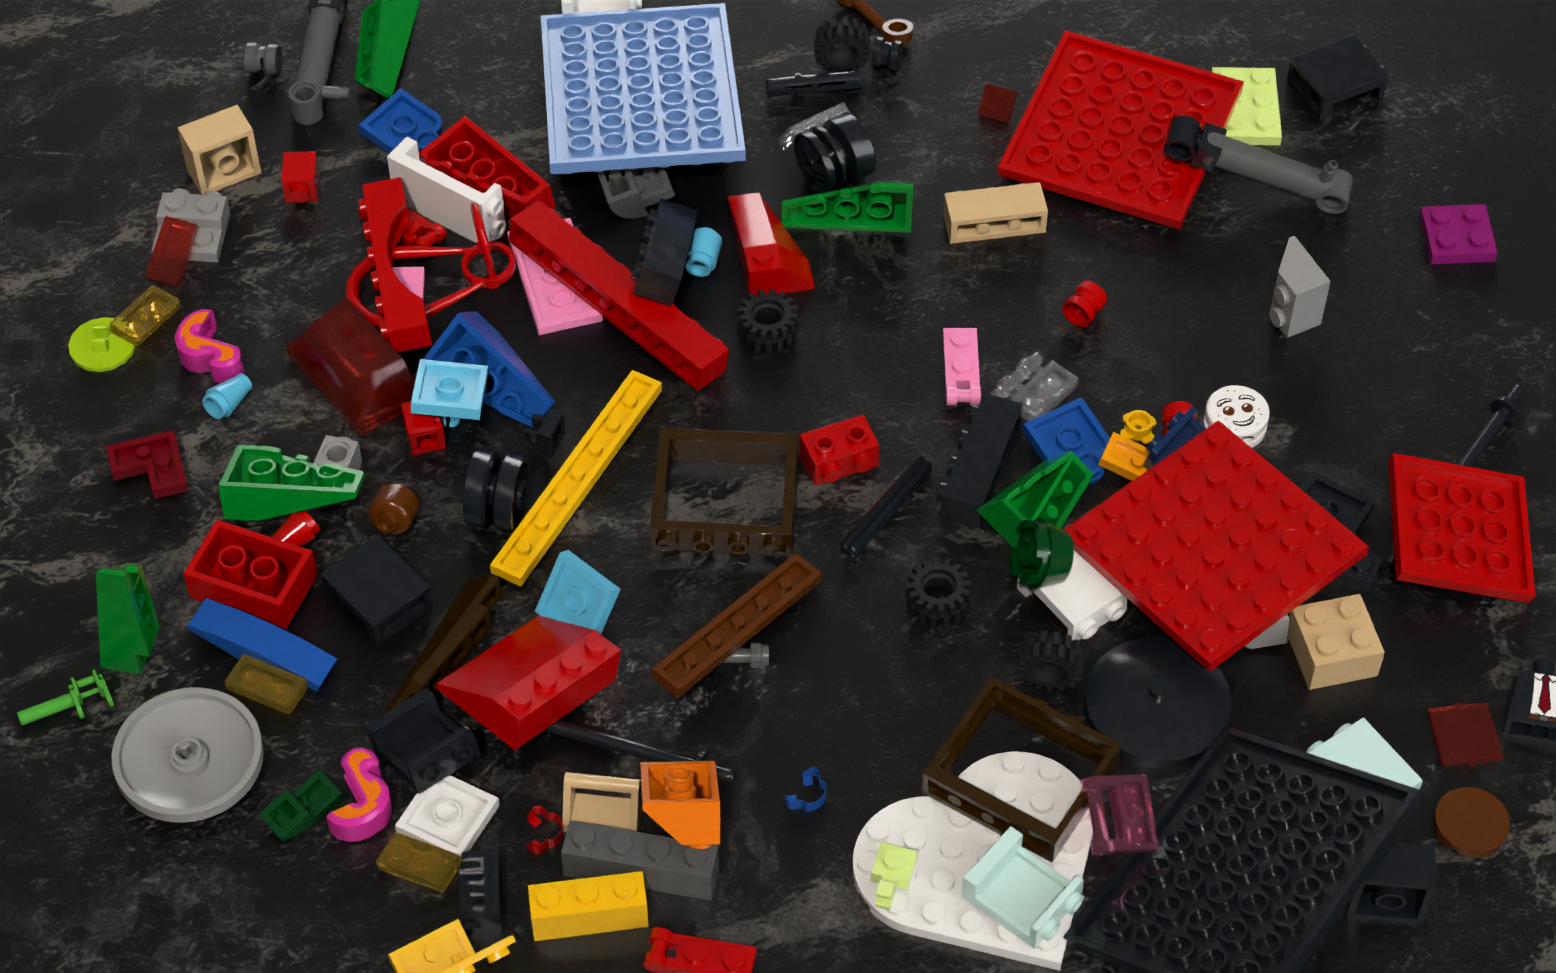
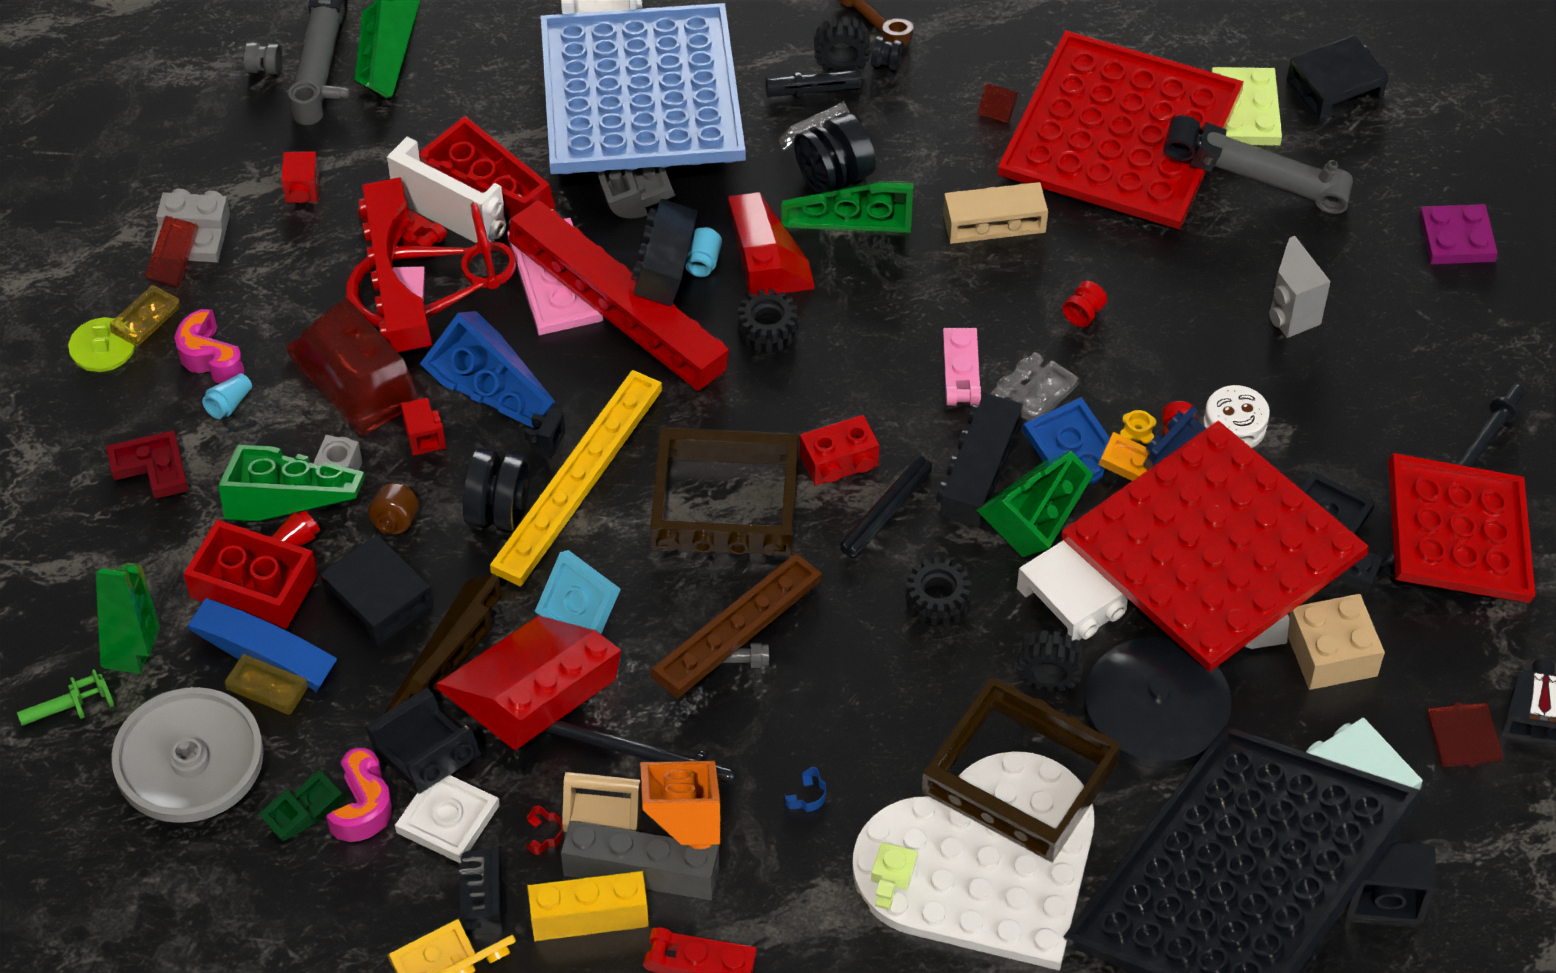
(219, 150): tan brick -> none
(401, 118): blue plate -> none
(419, 862): clear yellow plate -> none
(449, 390): medium azure tile -> none
(1021, 890): light aqua panel -> none
(1042, 554): dark green cone -> none
(1130, 812): clear pink plate -> none
(1471, 822): reddish brown tile -> none

